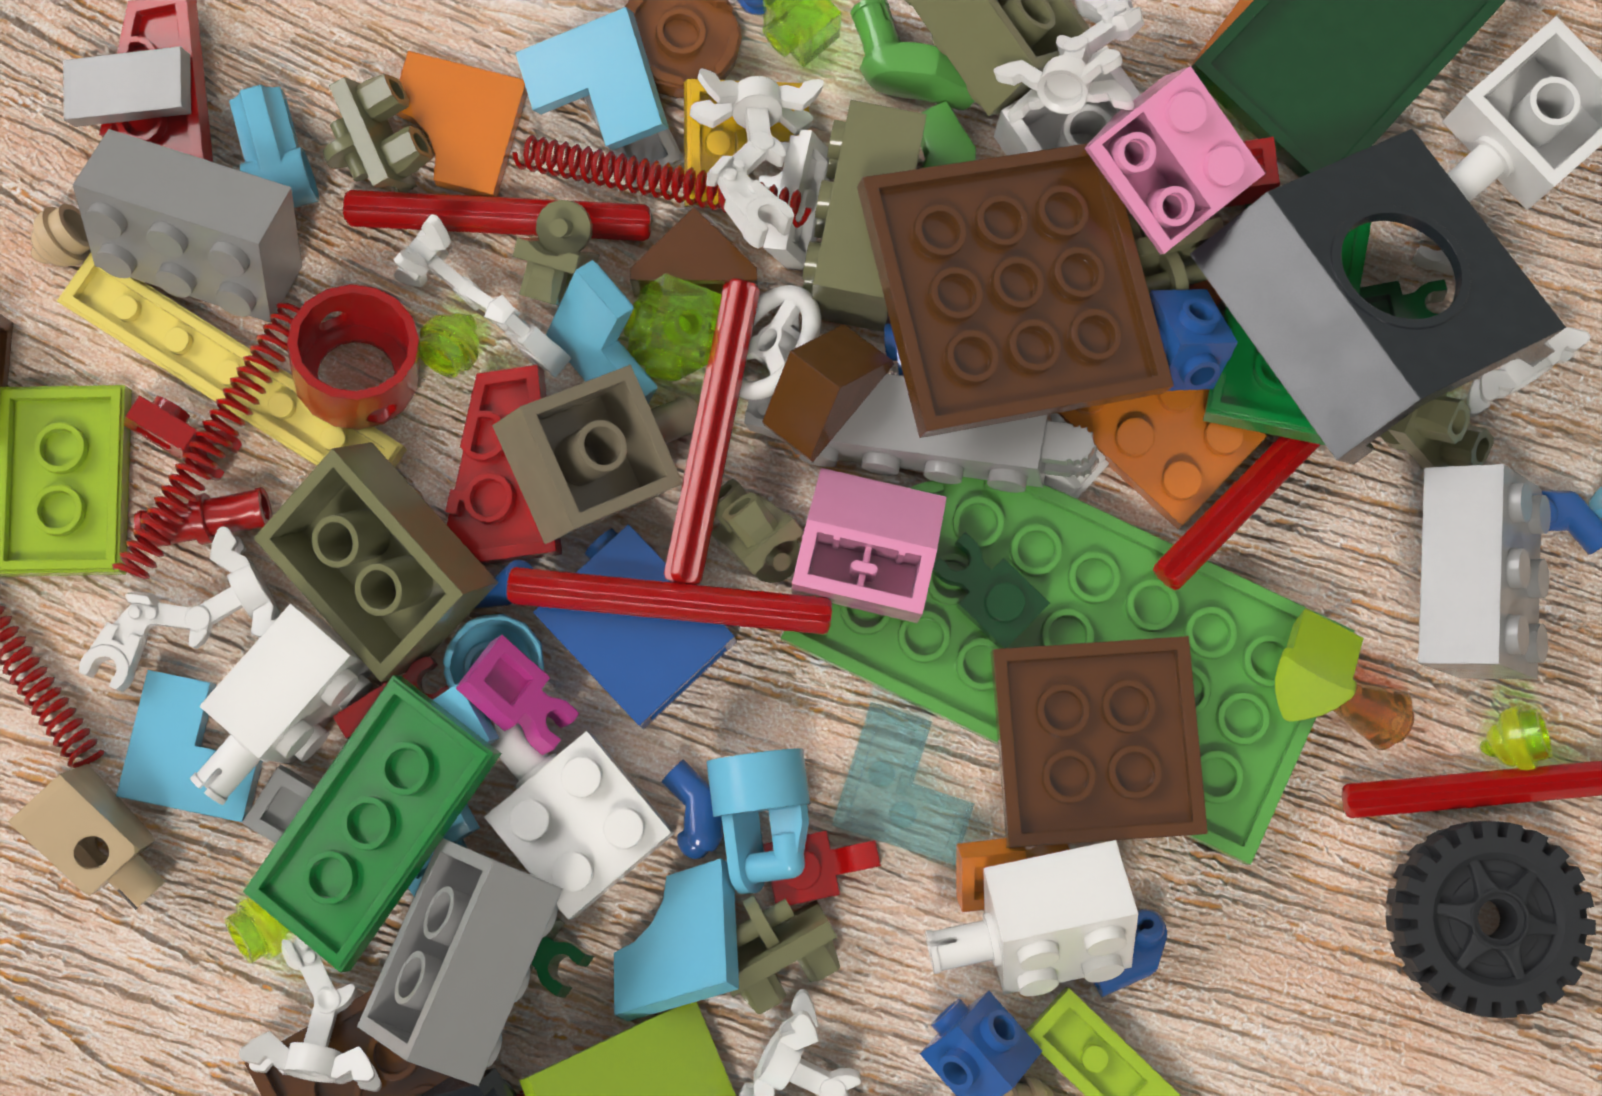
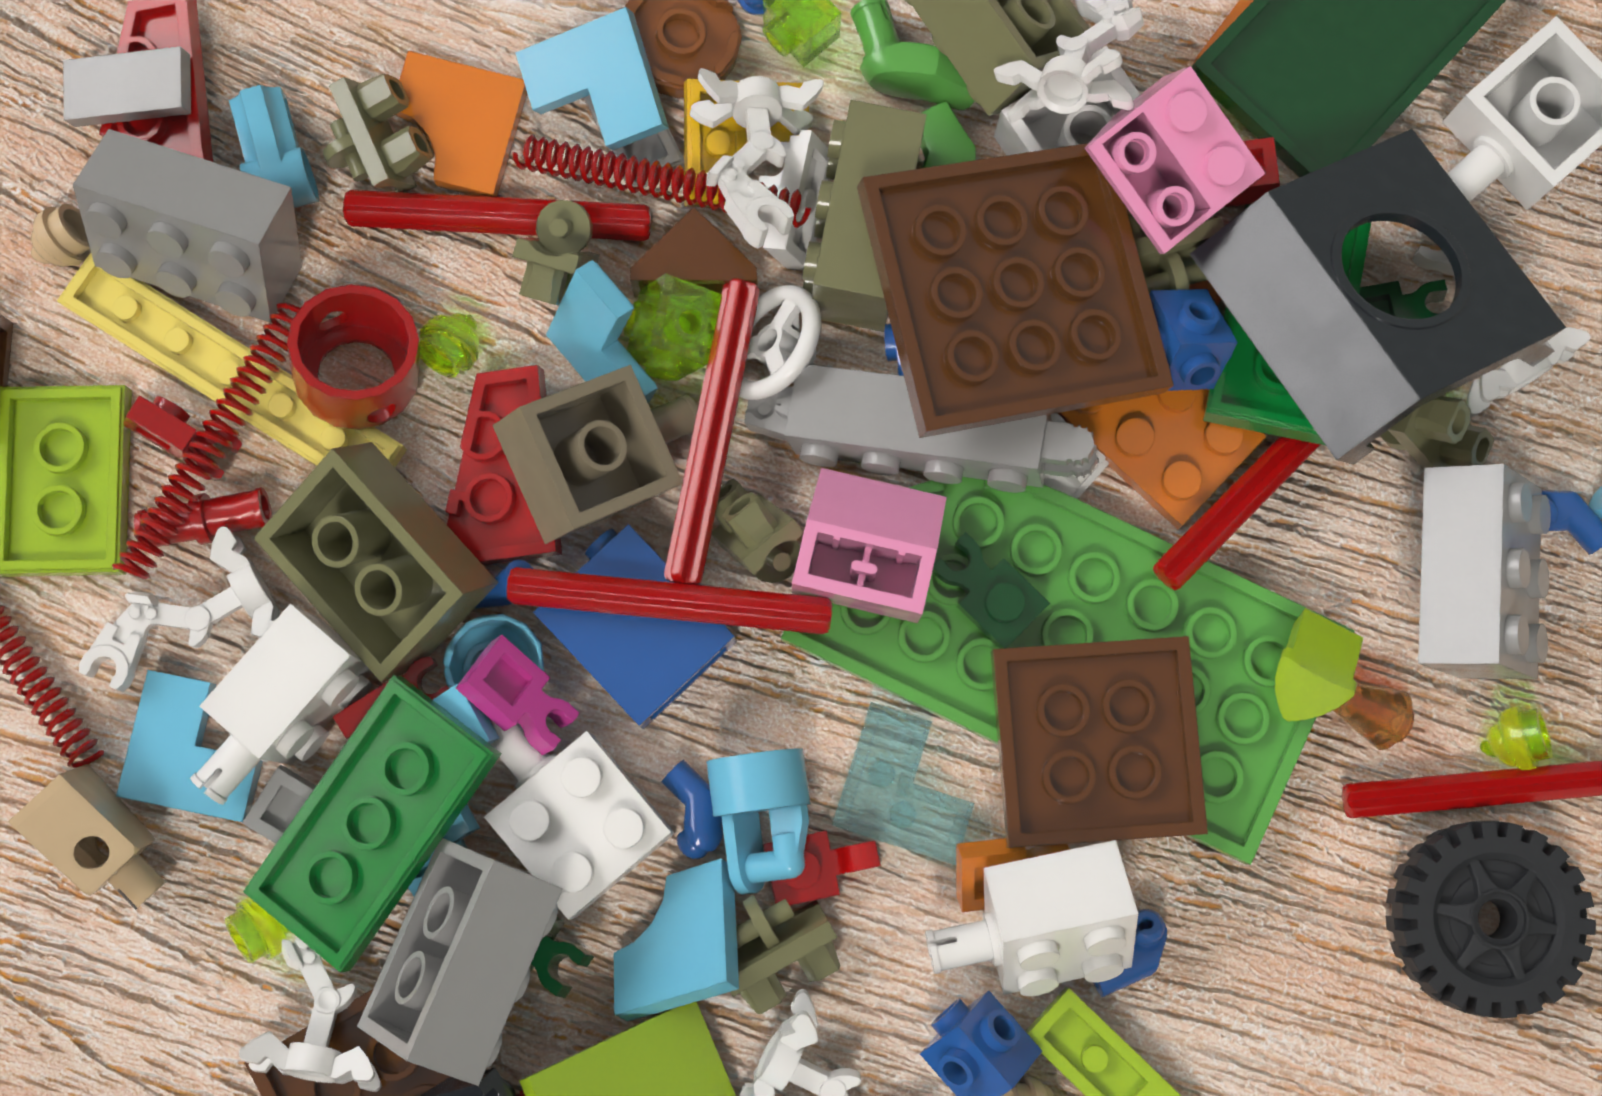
(430, 251): white piece -> none
(823, 389): reddish brown slope -> none

